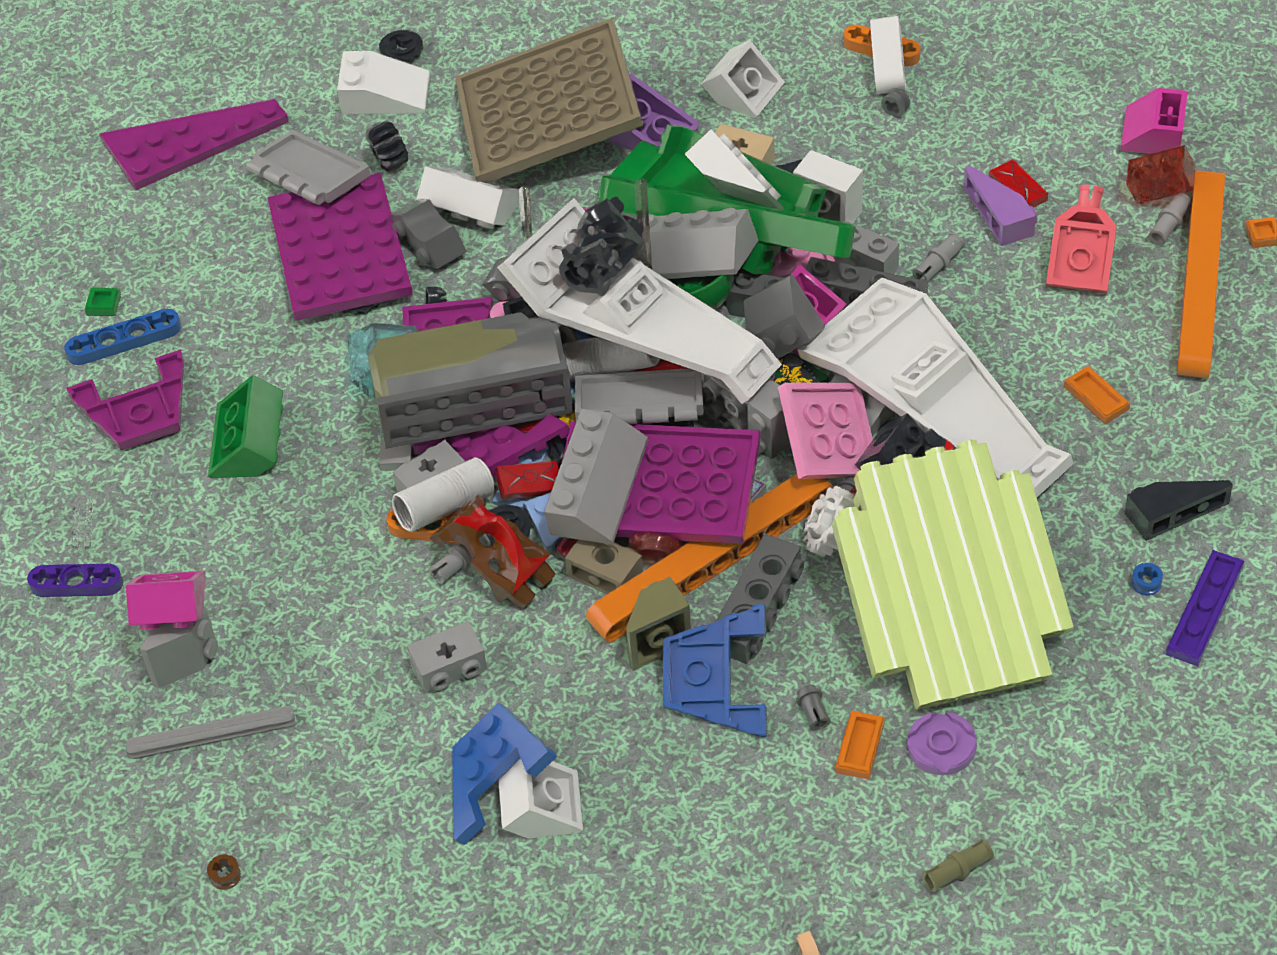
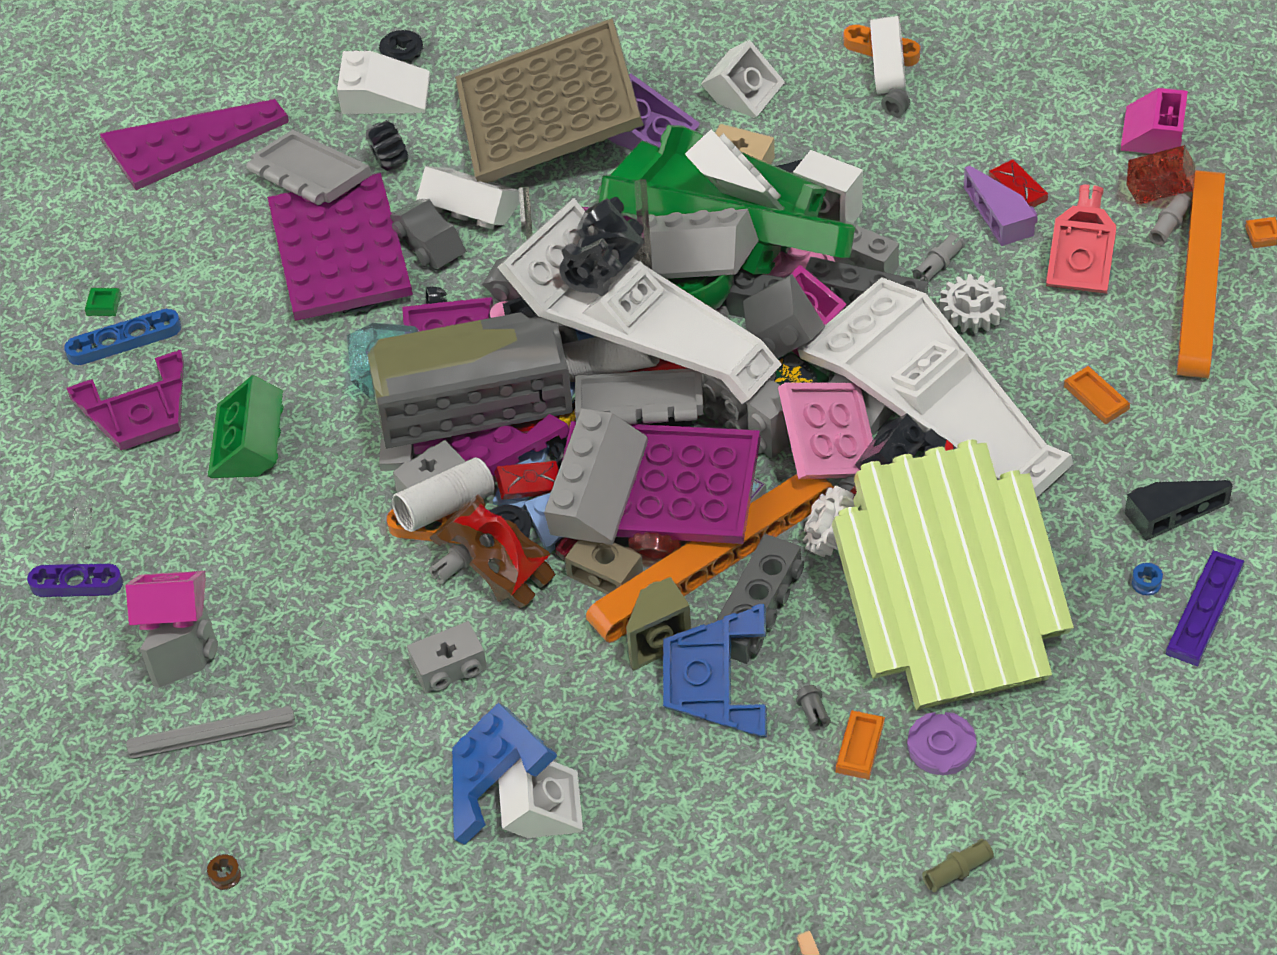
(972, 303): none -> white gear

